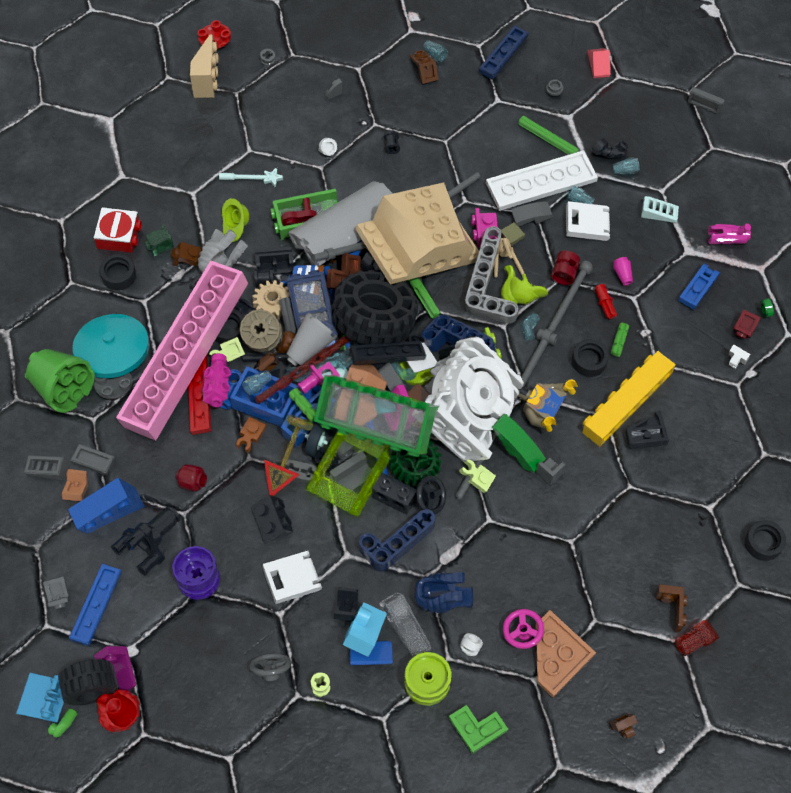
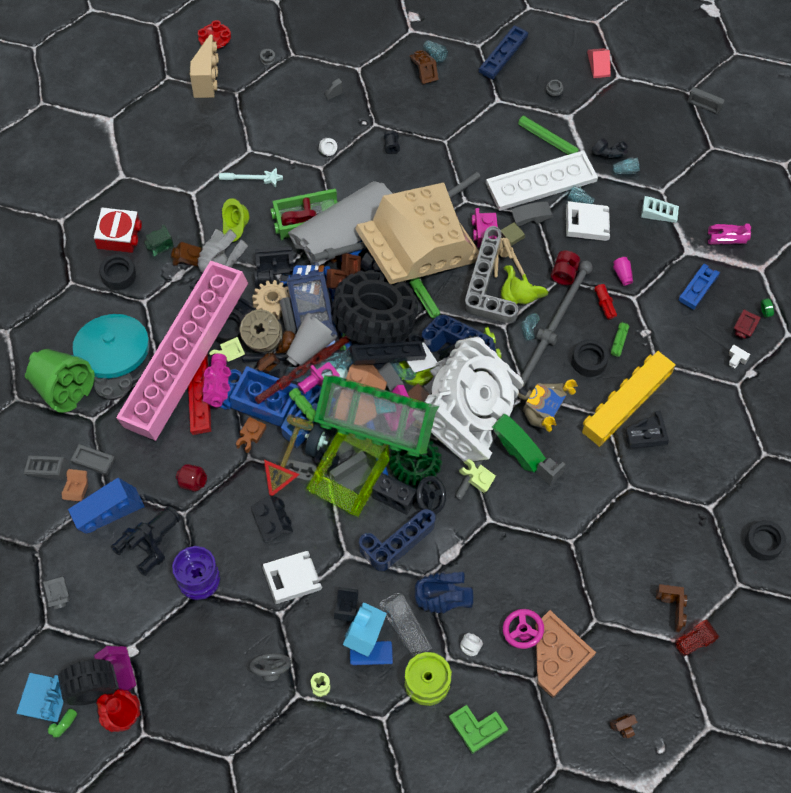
(95, 605): blue tile -> none
(256, 382): clear light blue cone -> none

